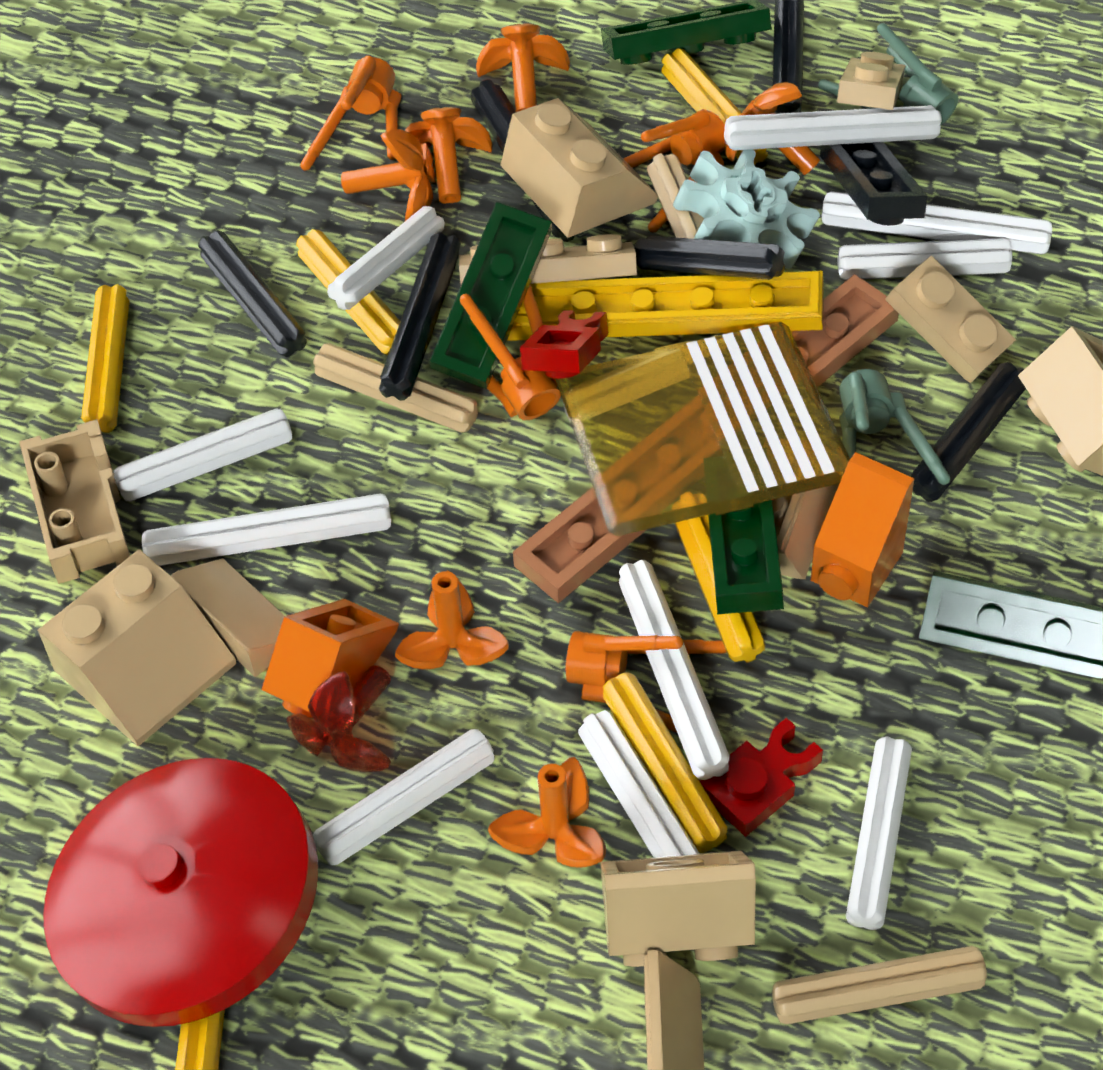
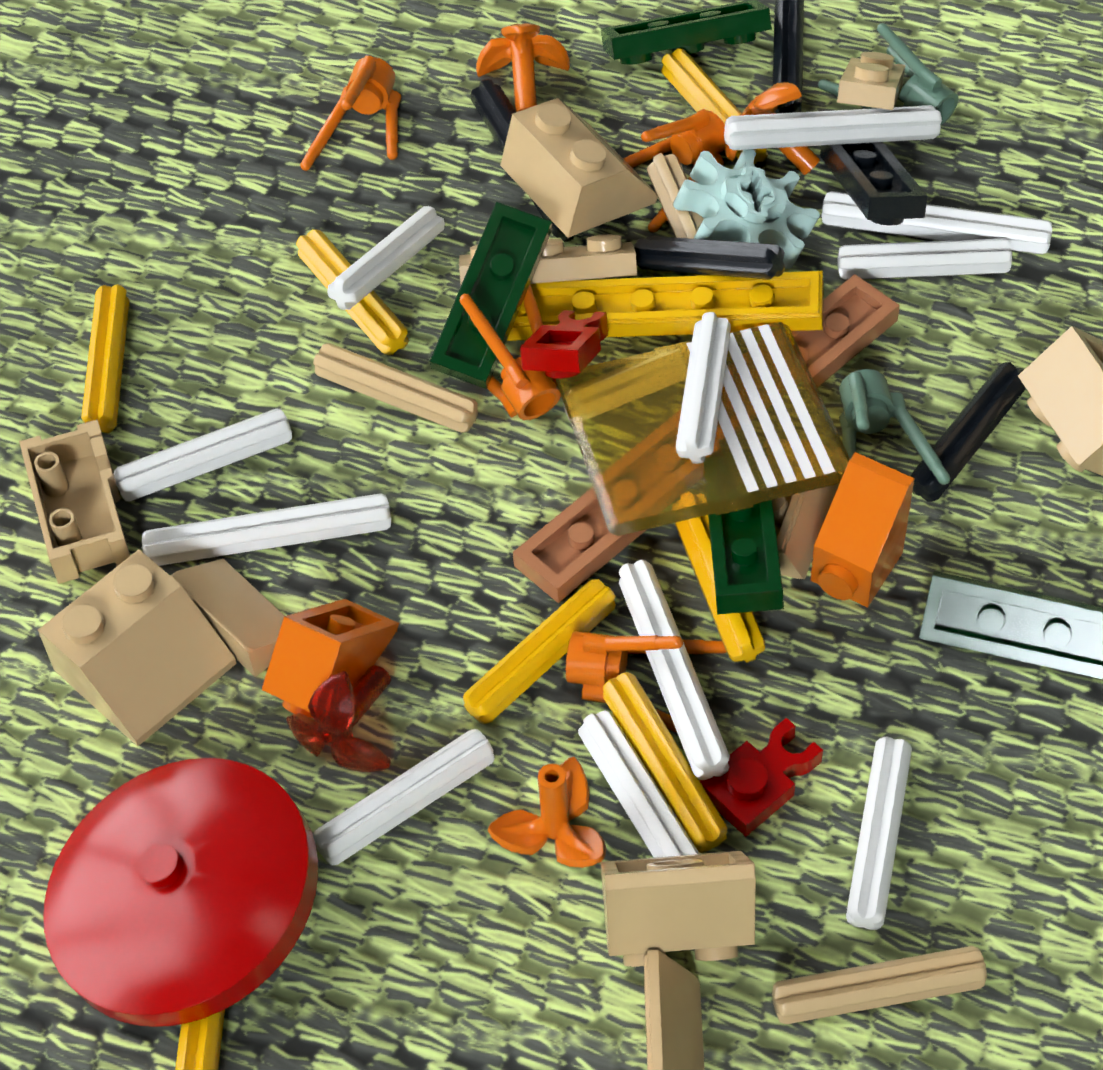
(252, 293): black axle -> none
(413, 169): orange plant -> none
(419, 317): black axle -> none
(443, 129): orange plant -> none
(450, 611): orange plant -> none
(538, 651): none -> yellow axle
(703, 388): none -> white axle
(950, 319): tan plate -> none

